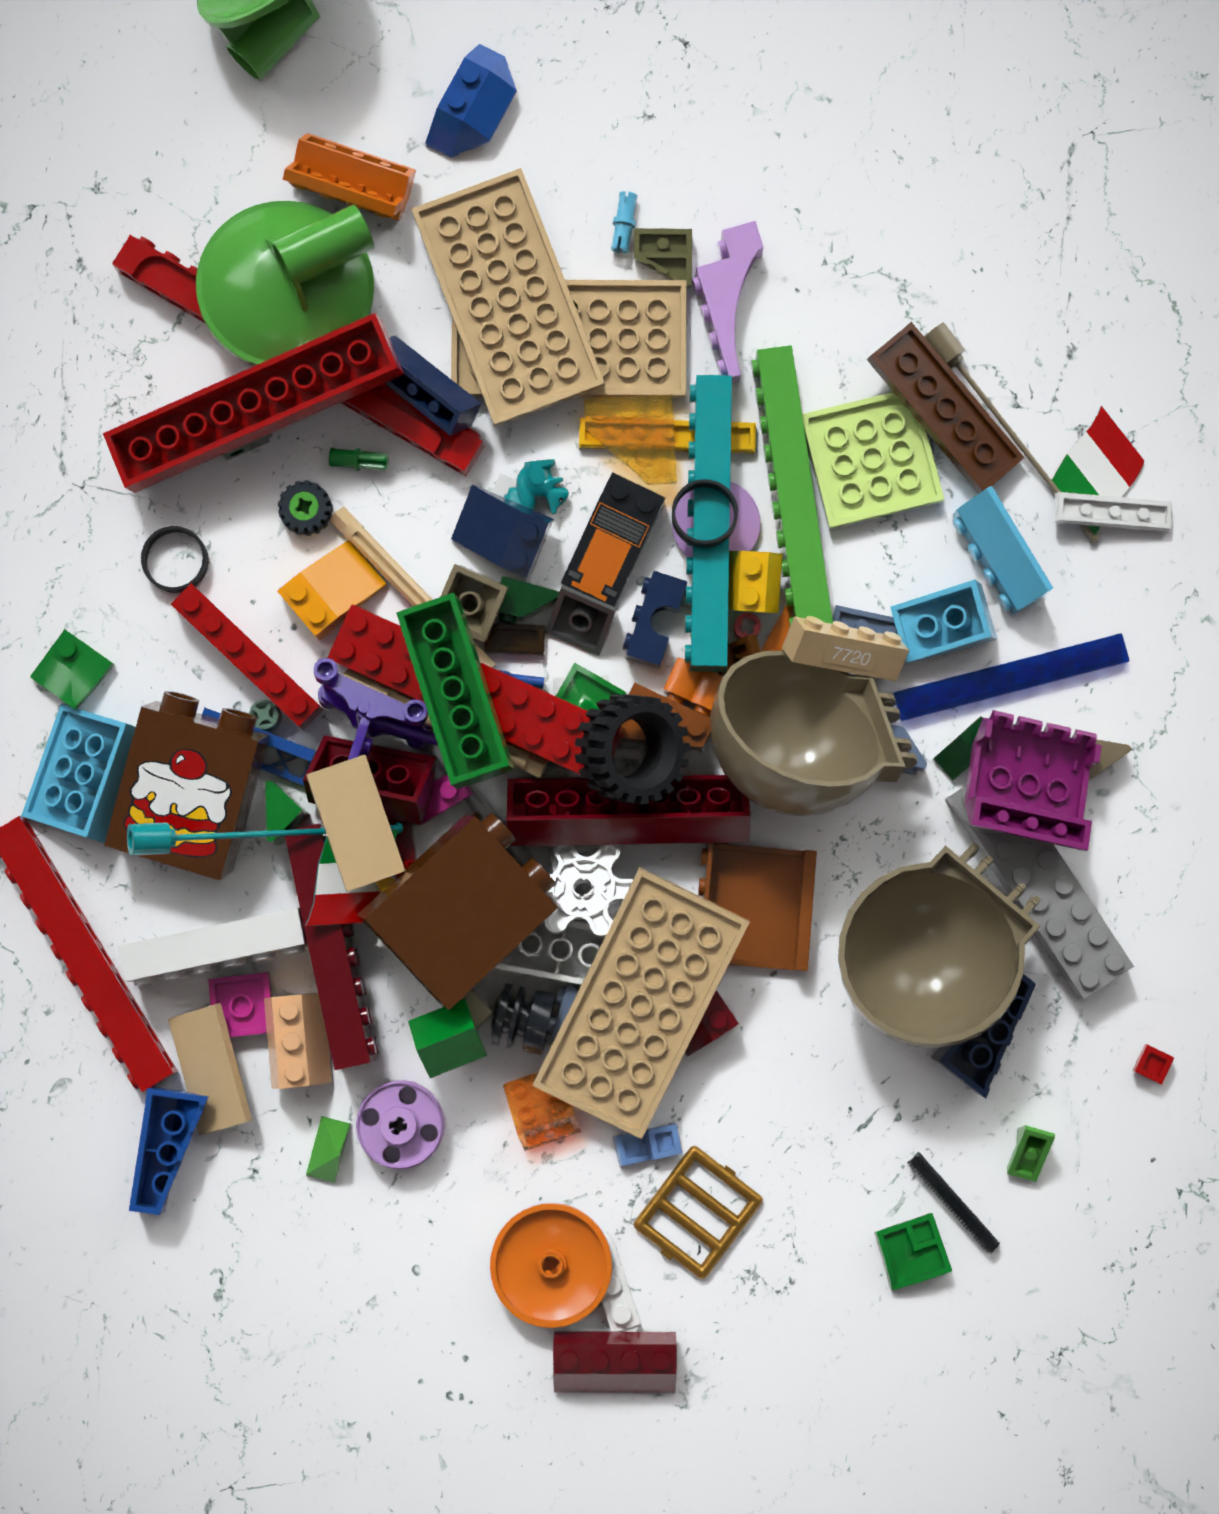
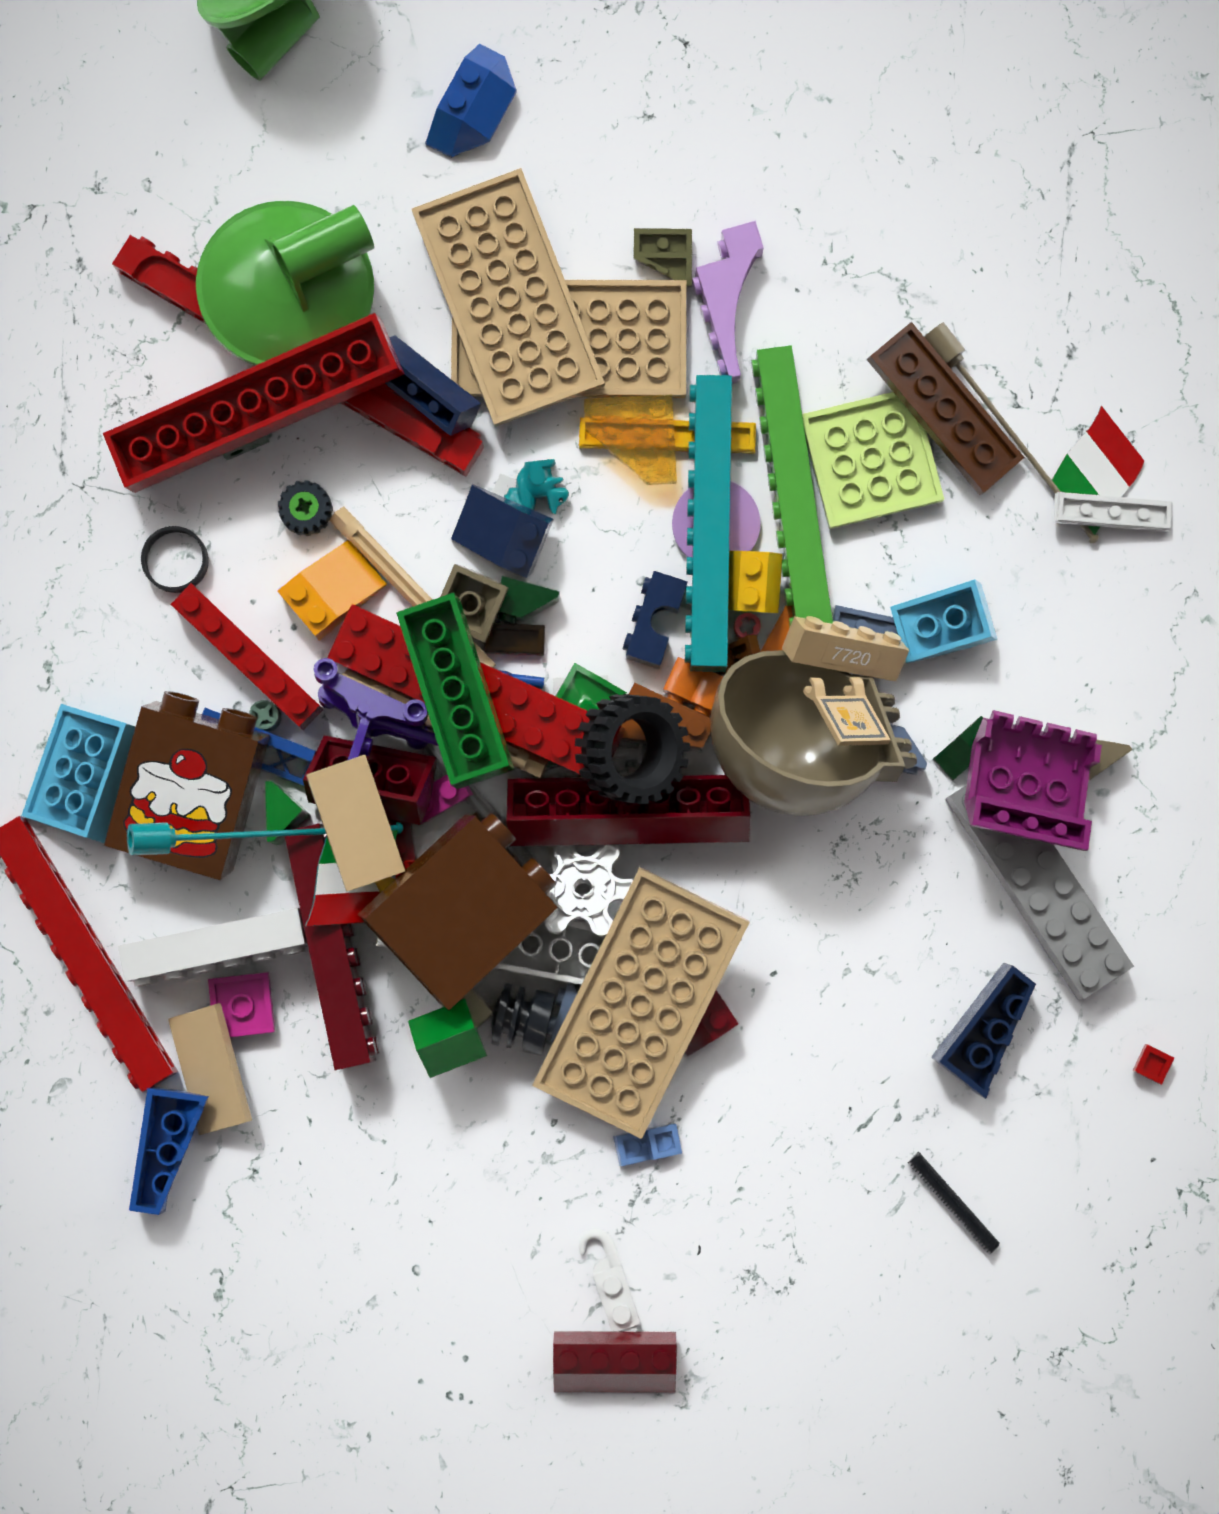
(71, 669): green plate -> none
(297, 1041): light nougat slope -> none
(328, 1149): bright green slope -> none
(350, 176): orange brick -> none
(358, 459): green axle -> none
(412, 1145): lavender piece -> none
(538, 1115): clear orange bracket -> none
(551, 1265): orange dish -> none
(581, 620): dark grey slope -> none
(613, 539): slope -> none
(624, 222): medium azure pin -> none
(660, 1201): pearl gold bar -> none
(707, 484): black tyre -> none
(769, 890): dark orange panel -> none
(848, 716): none -> tan flag
(912, 1251): green plate -> none
(935, 951): dark tan windscreen -> none
(1001, 551): medium azure slope -> none
(1011, 677): clear blue plate -> none
(1030, 1152): bright green slope -> none

